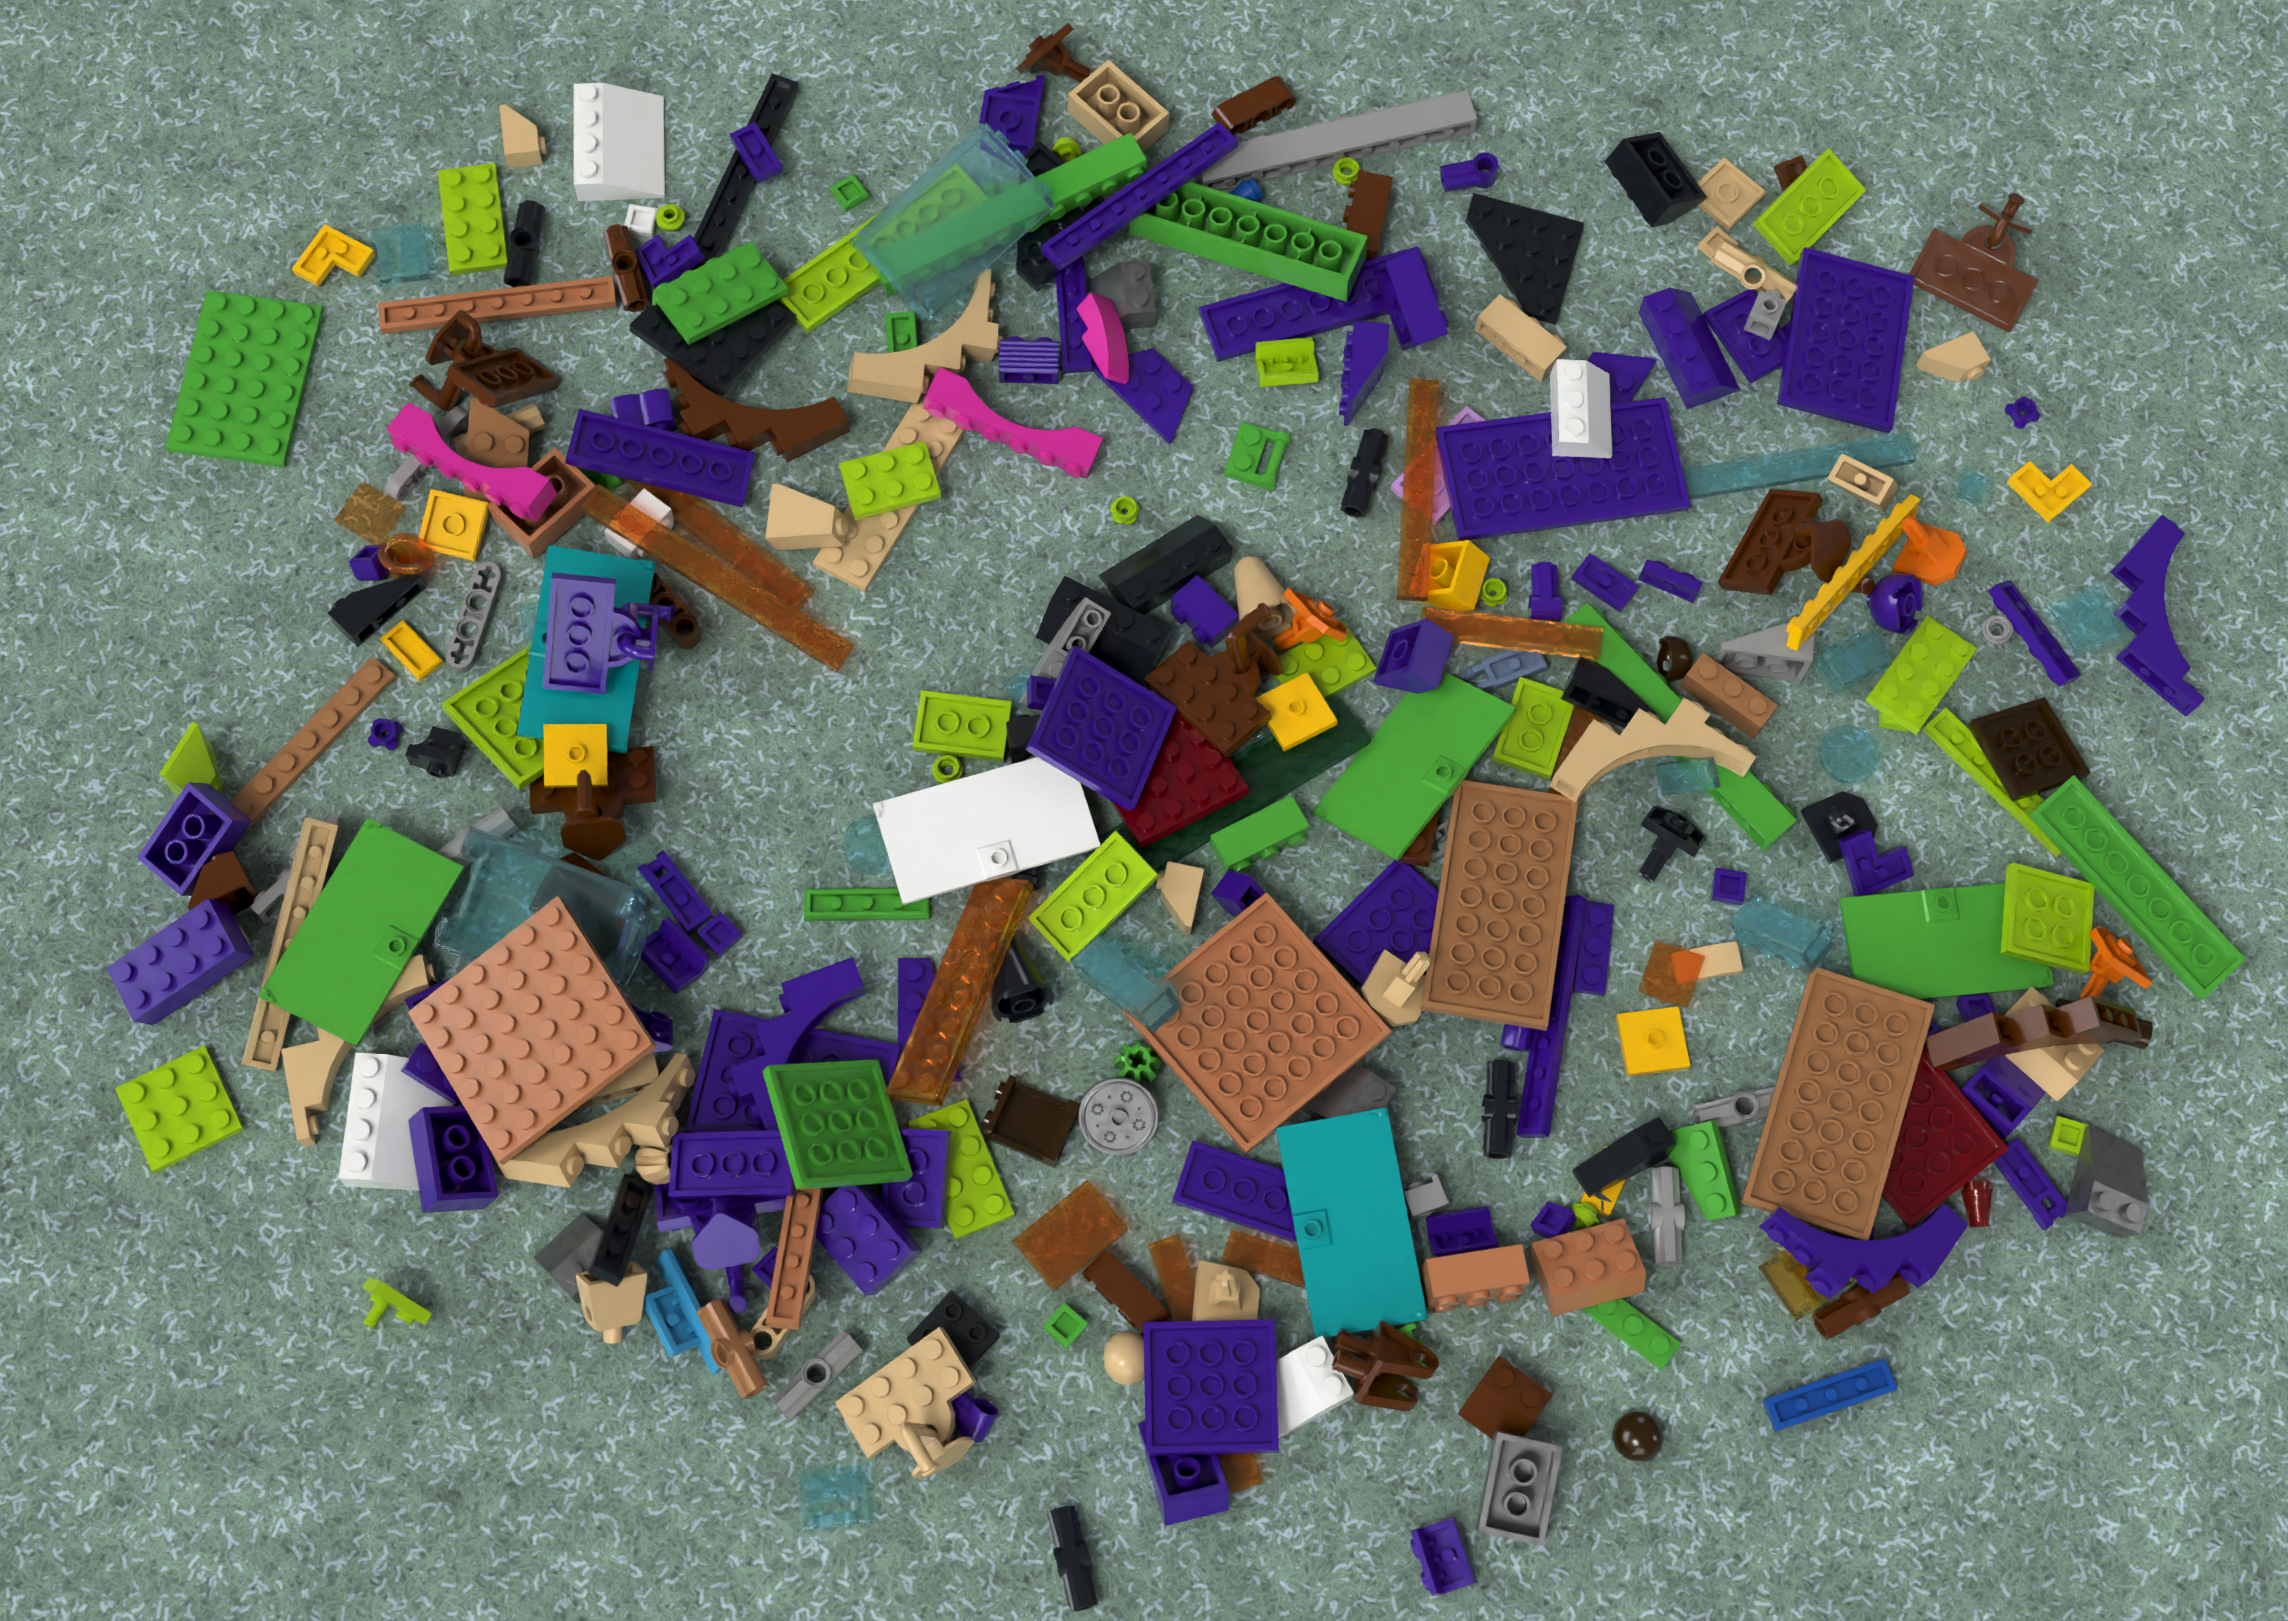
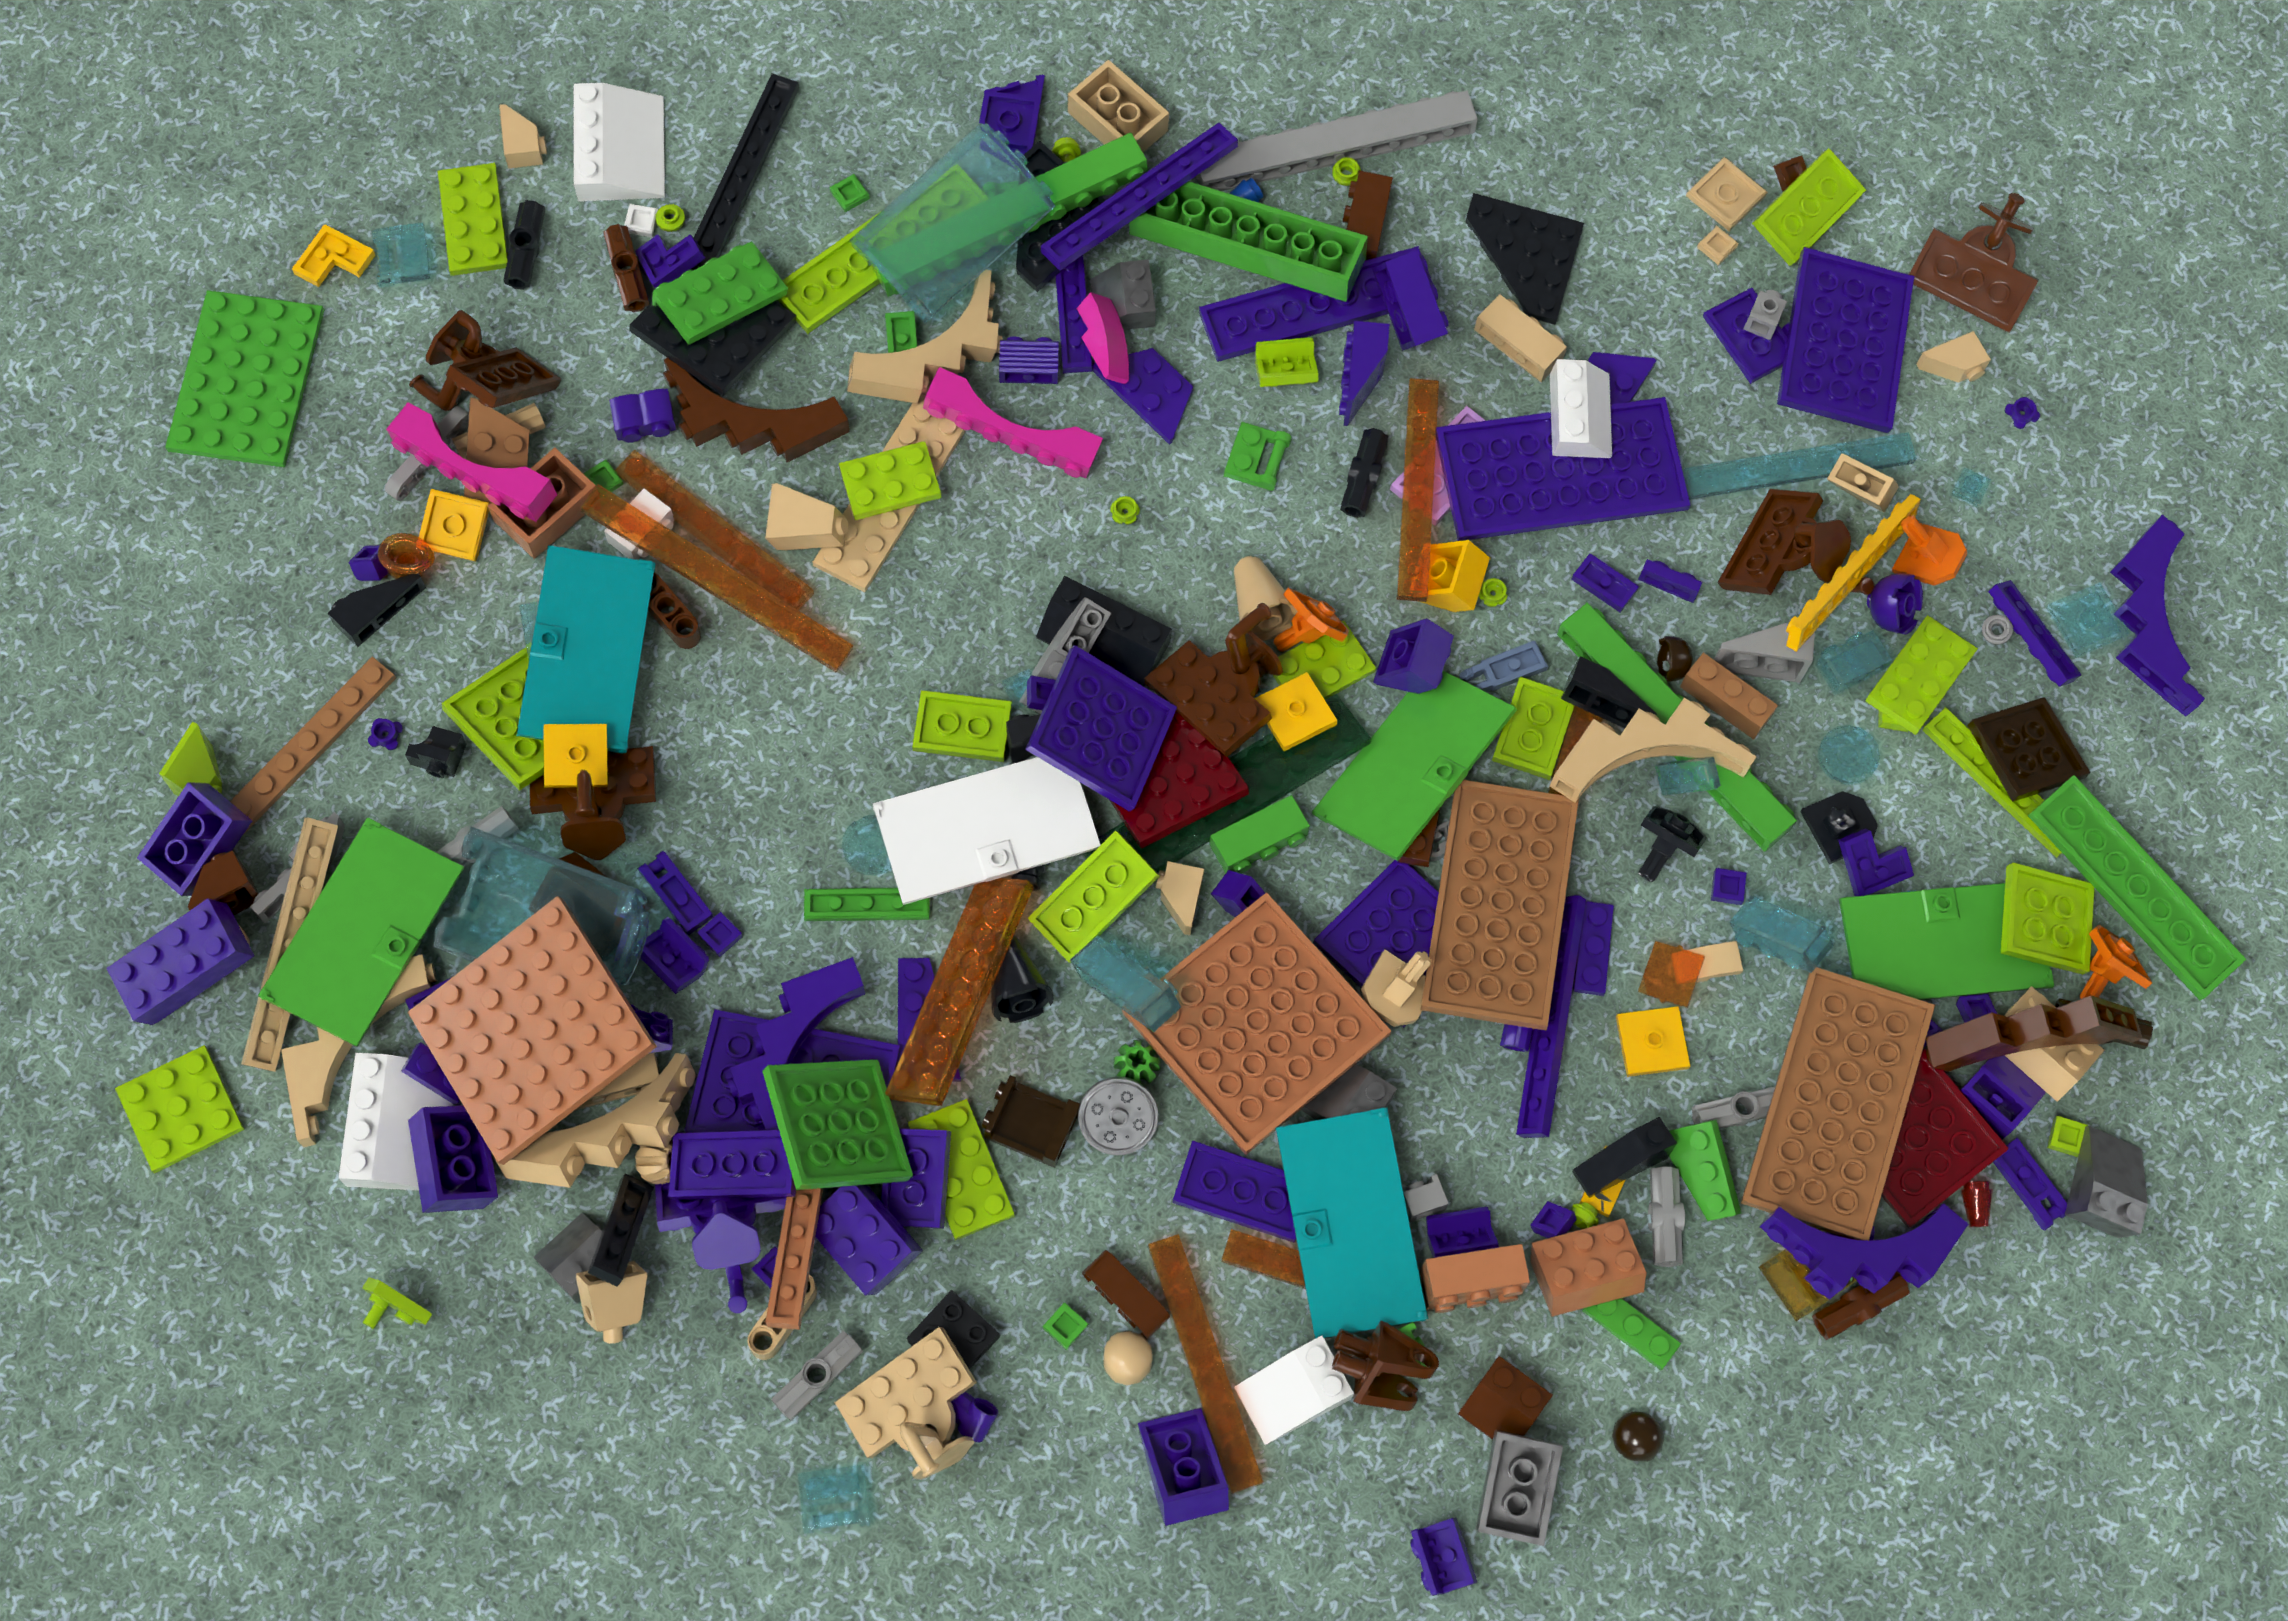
(369, 514): clear orange piece -> none
(411, 651): yellow tile -> none
(474, 617): light grey beam -> none
(498, 304): nougat plate -> none
(592, 634): dark purple plate -> none
(660, 458): dark purple plate -> none
(675, 1312): dark azure bracket -> none
(732, 1348): medium nougat piece -> none
(756, 152): dark purple plate -> none
(947, 761): lime plate -> none
(1054, 57): reddish brown piece -> none
(1070, 1235): clear orange plate -> none
(1072, 1558): black piece -> none
(1168, 565): black slope -> none
(1203, 612): dark purple brick -> none
(1210, 1387): dark purple plate -> none
(1224, 1293): tan piece -> none
(1254, 105): reddish brown beam -> none
(1467, 173): dark purple piece -> none
(1499, 1109): black piece -> none
(1518, 633): clear orange plate -> none
(1544, 596): dark purple piece -> none
(1654, 178): black slope -> none
(1687, 347): dark purple slope -> none
(1737, 262): tan piece -> none
(1829, 1395): blue plate -> none
(2048, 496): yellow plate -> none

